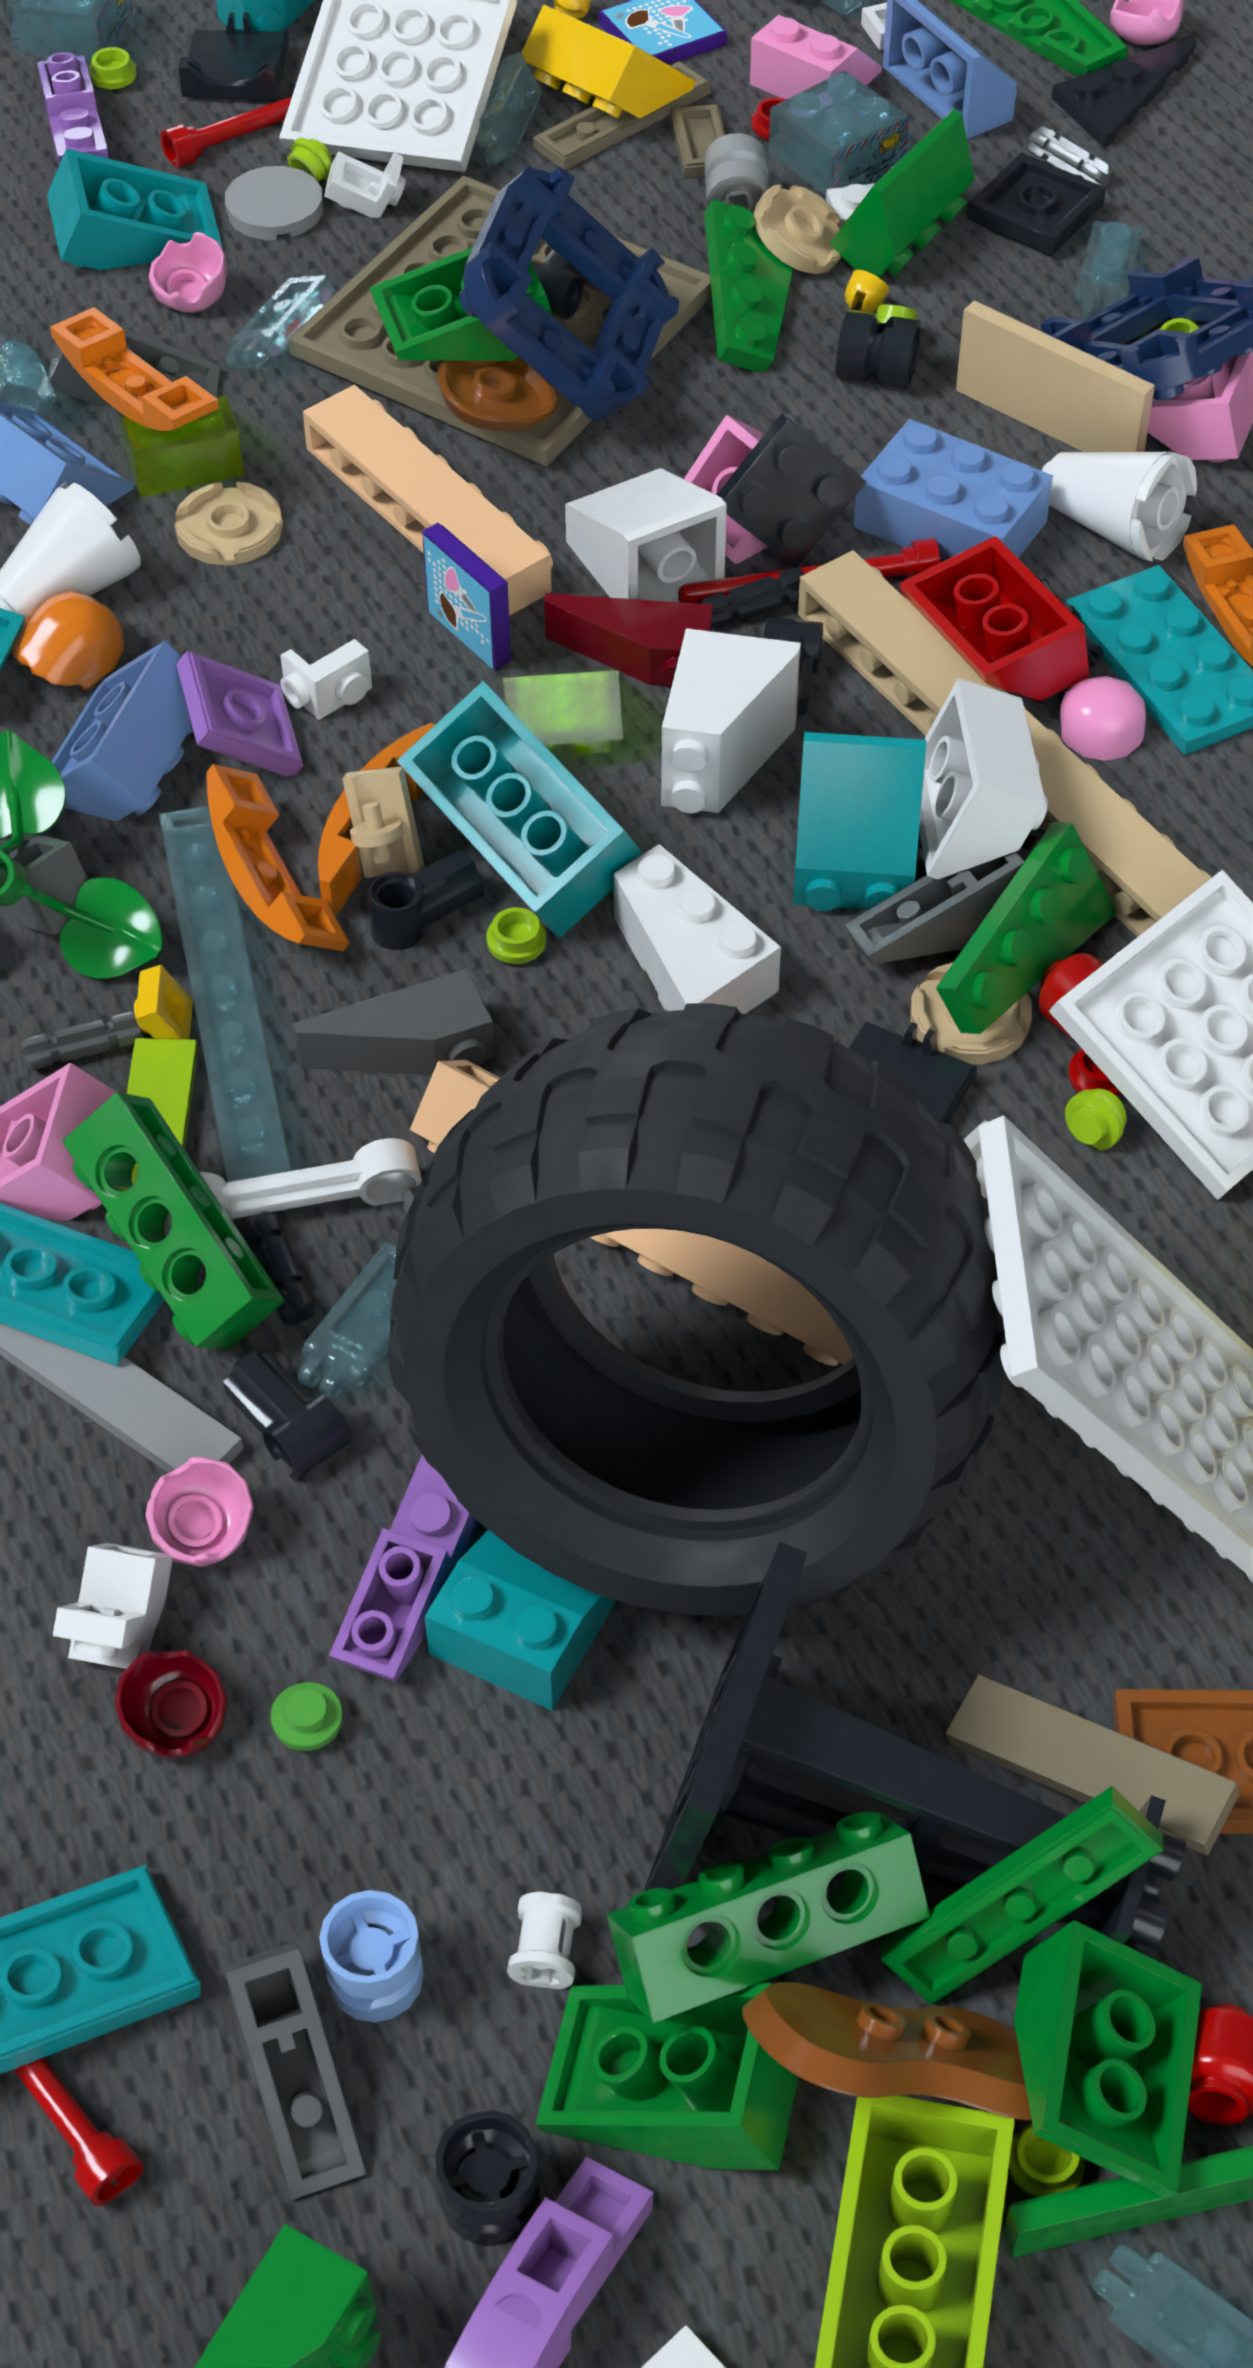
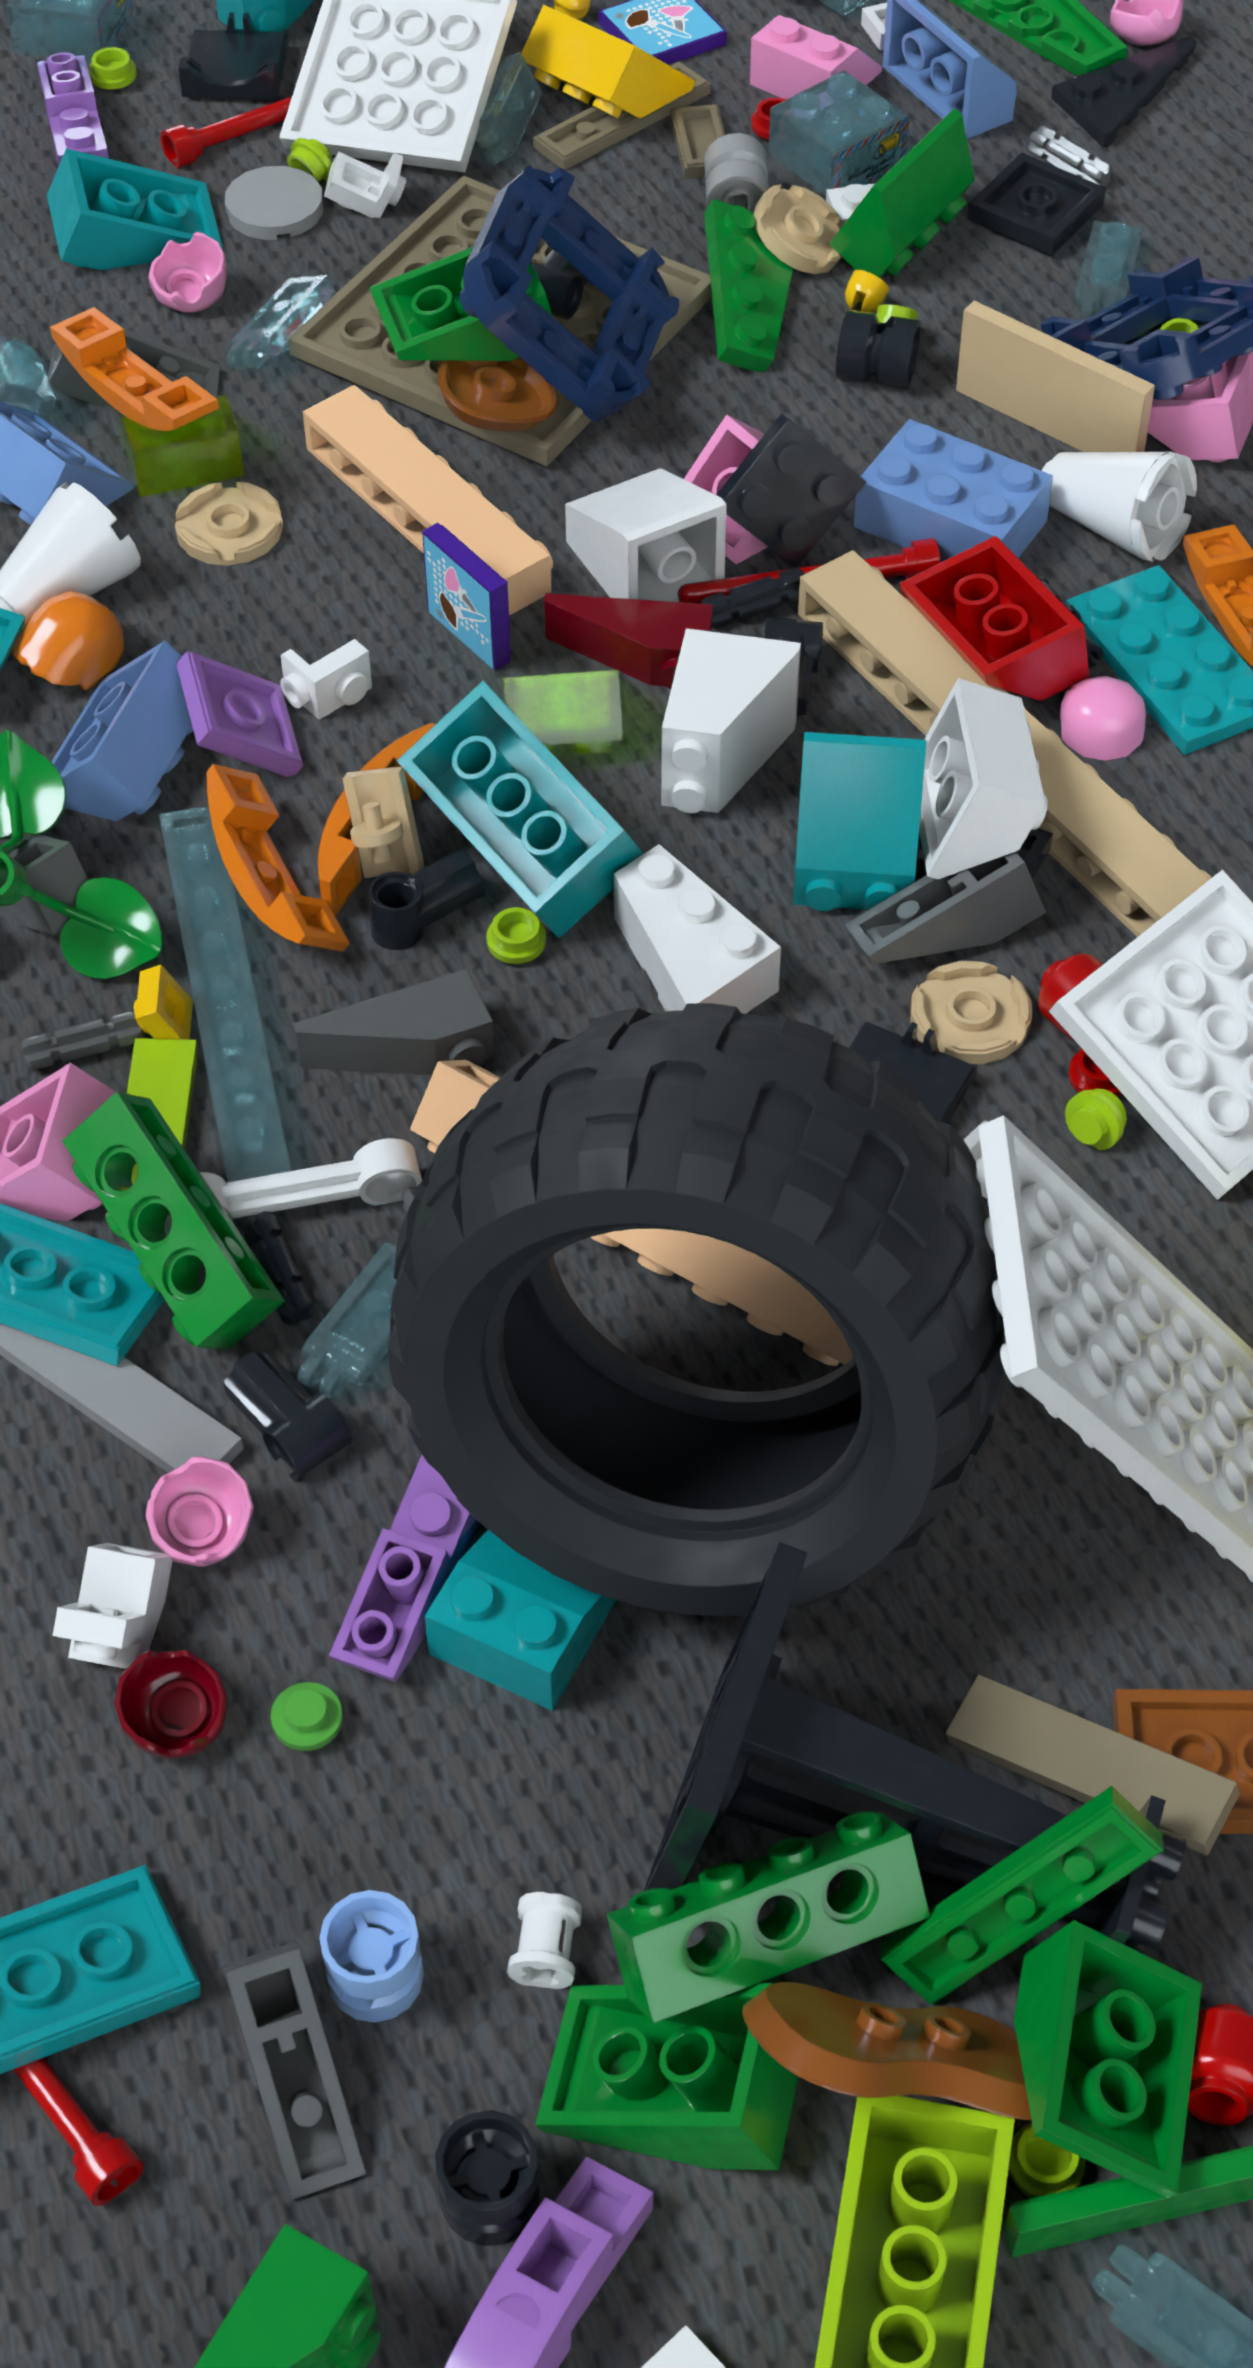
(1035, 922): green wing -> none

